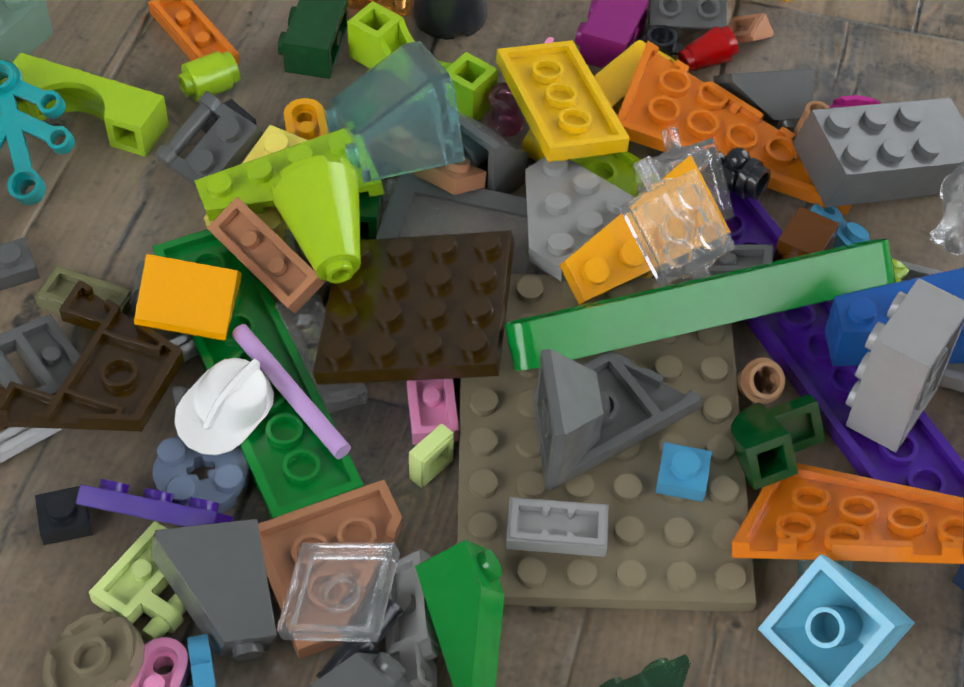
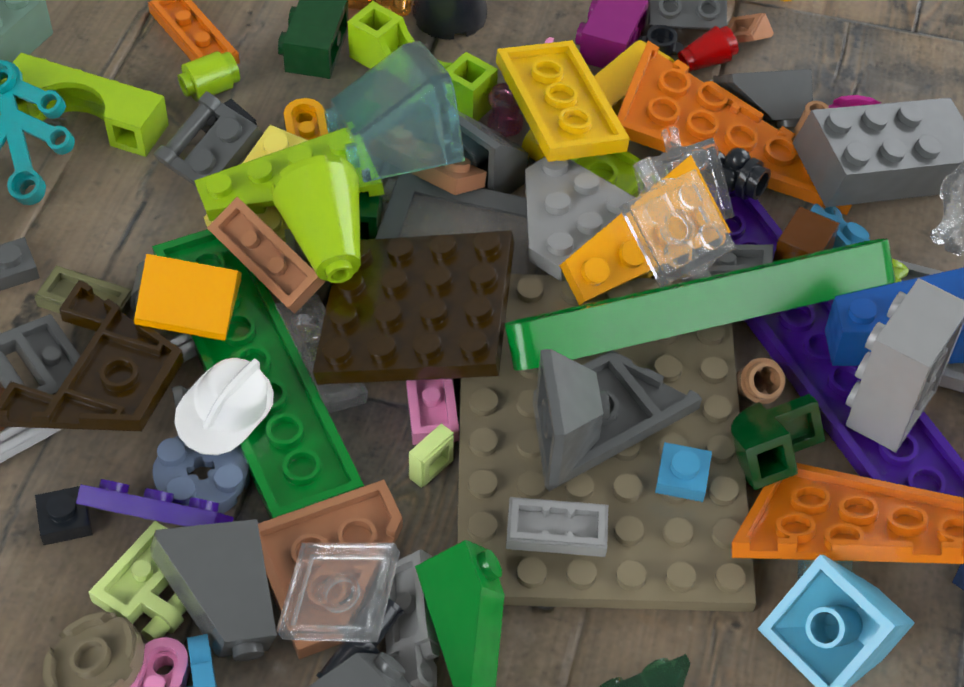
(292, 392): lavender bar -> none

